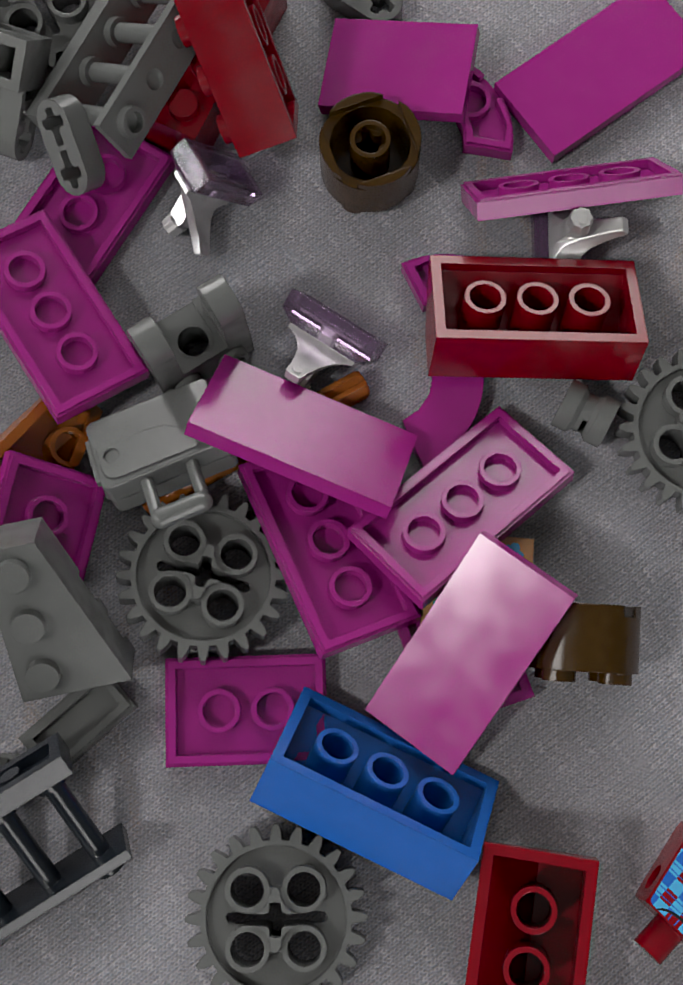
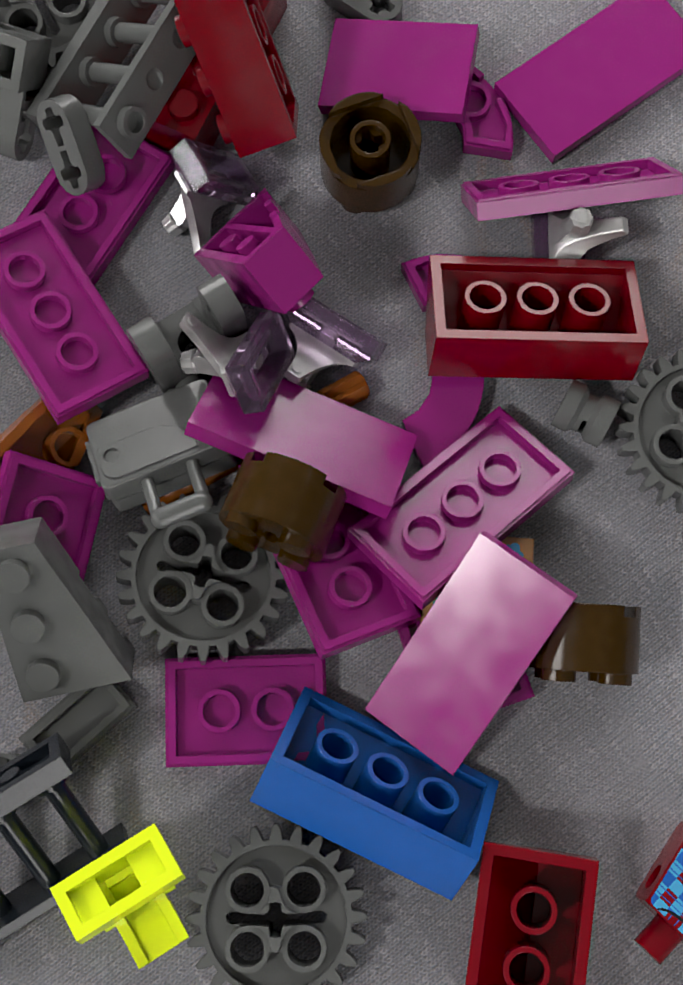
(127, 892): none -> neon yellow tile
(247, 363): none -> clear purple piece
(263, 257): none -> magenta wedge
(282, 509): none -> dark brown brick

